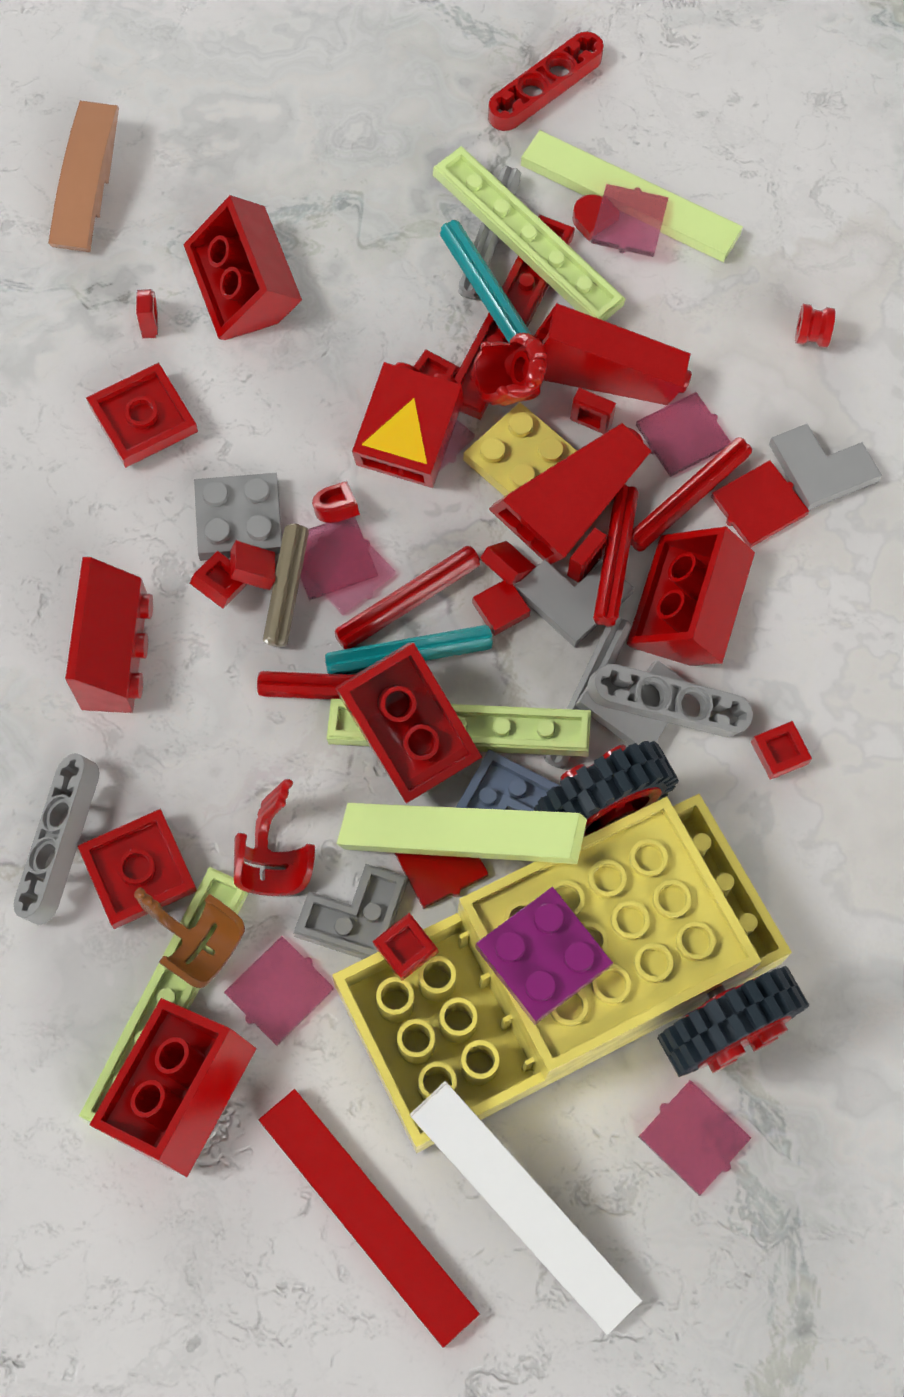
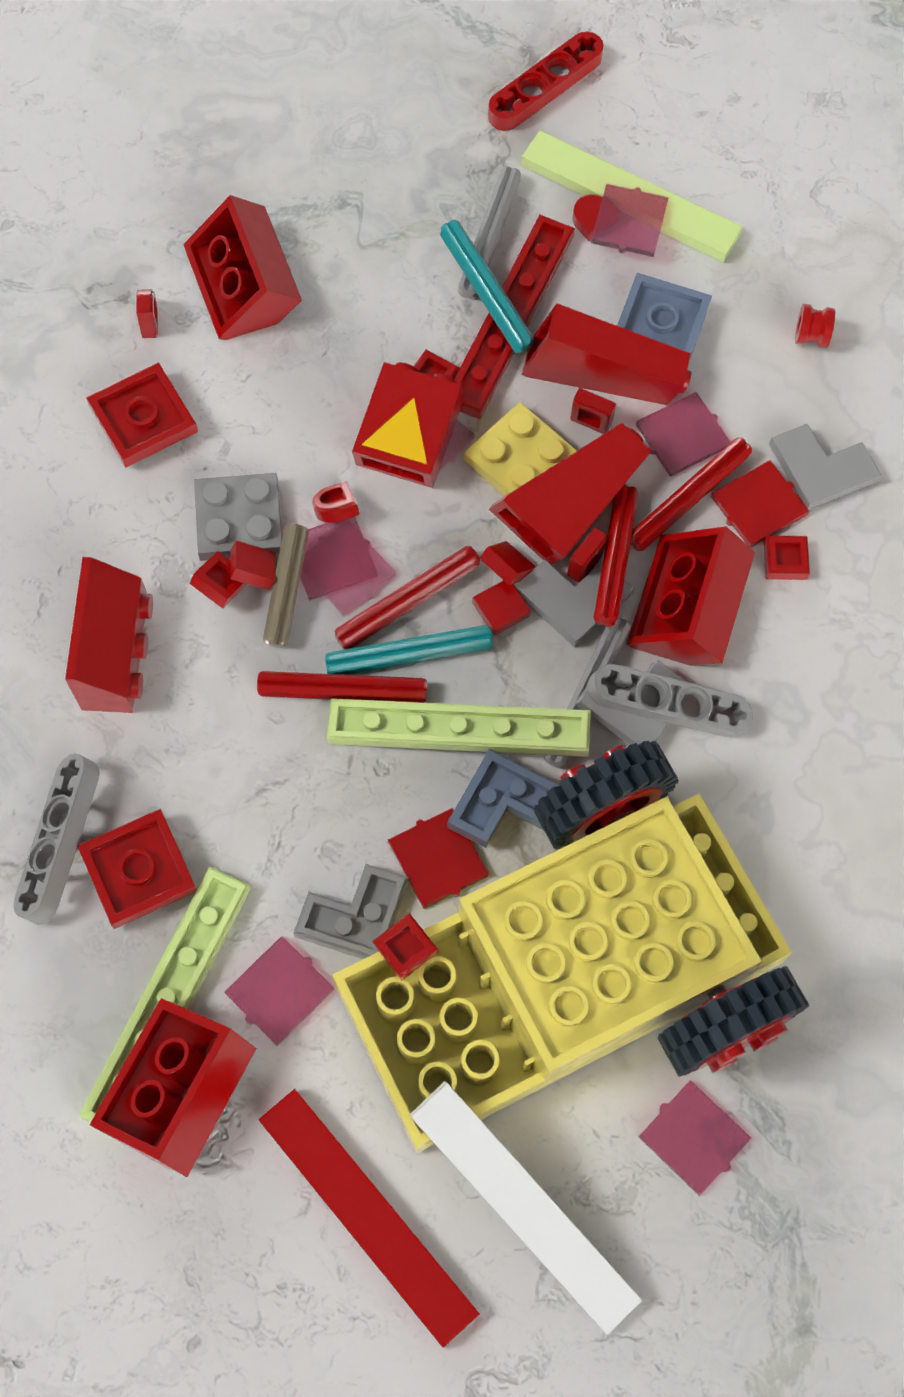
(83, 176): nougat slope -> none
(223, 940): dark orange helmet -> none
(297, 863): red helmet -> none
(408, 722): red slope -> none
(463, 832): yellowish green tile -> none
(510, 370): red hair -> none
(527, 235): yellowish green tile -> none
(543, 955): magenta plate -> none
(665, 312): none -> sand blue plate
(781, 750): red plate -> none
(786, 557): none -> red tile

